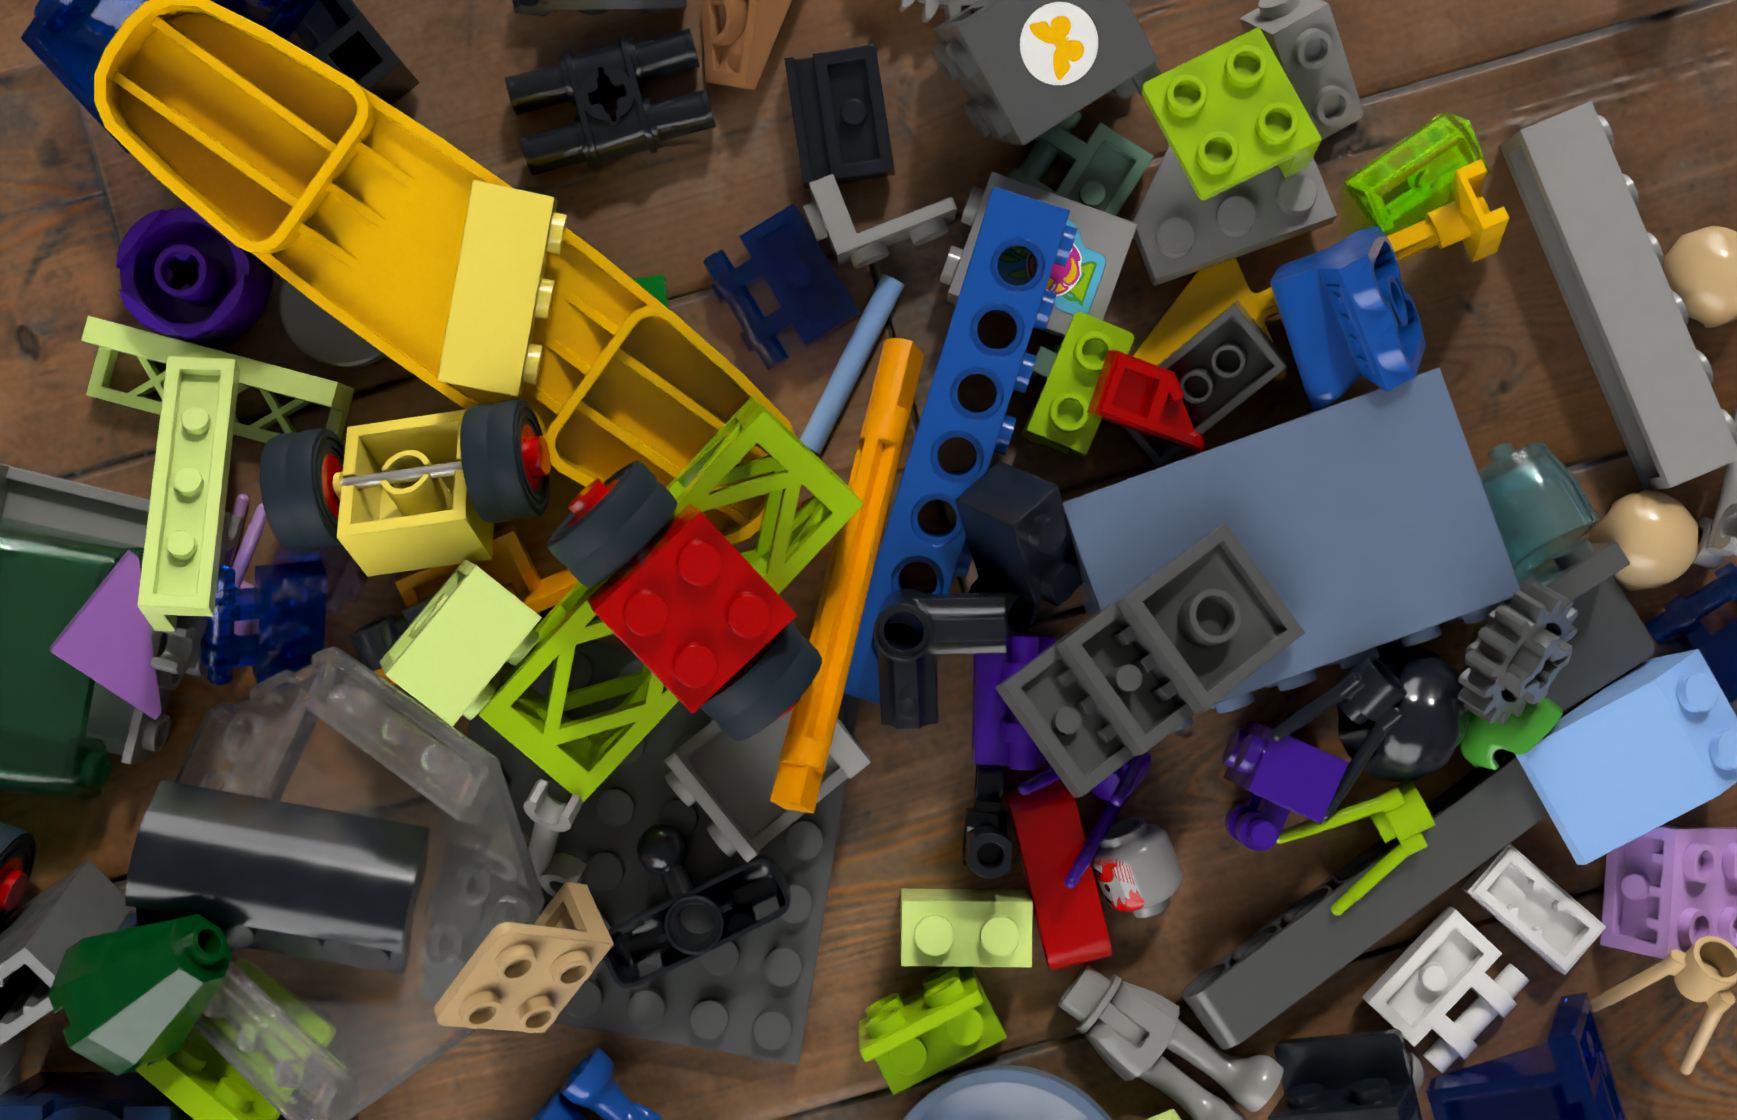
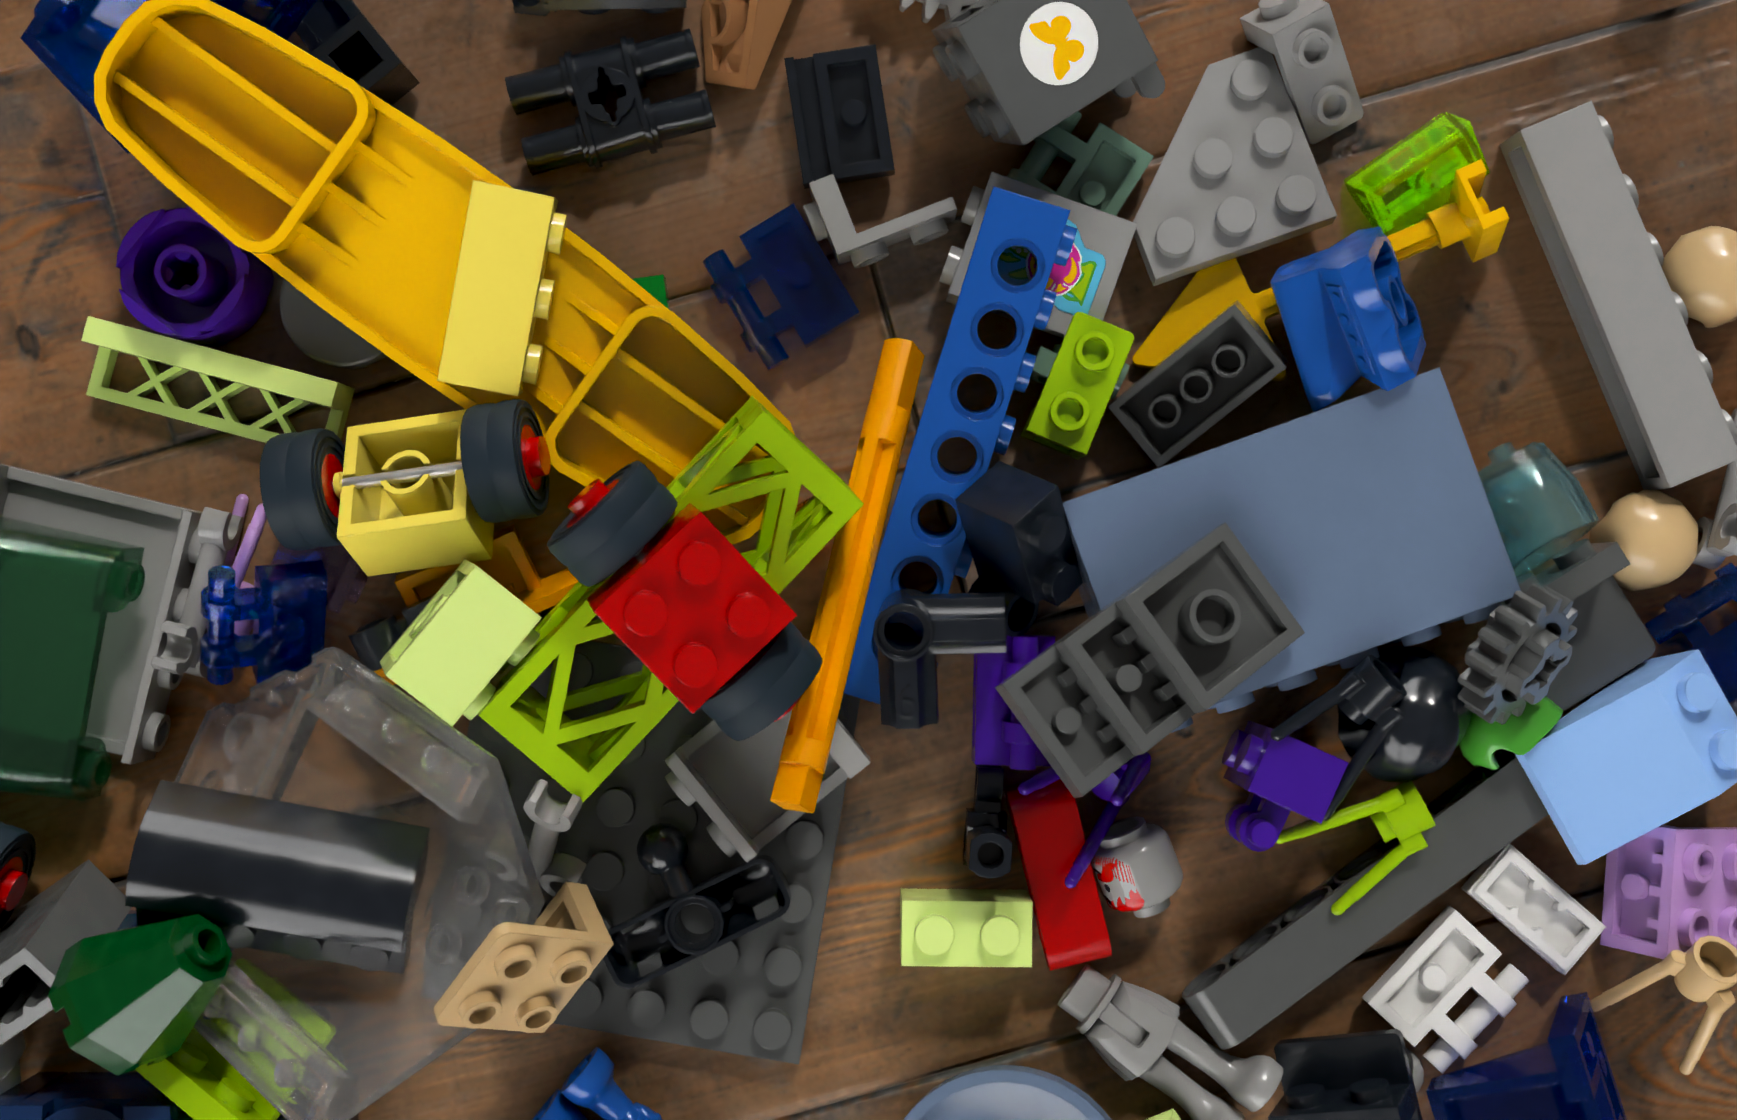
(113, 639): medium lavender tile -> none
(188, 490): yellowish green fence -> none
(851, 363): light blue bar -> none
(929, 1028): lime bracket -> none
(1144, 400): red tile -> none
(1232, 115): lime bracket -> none

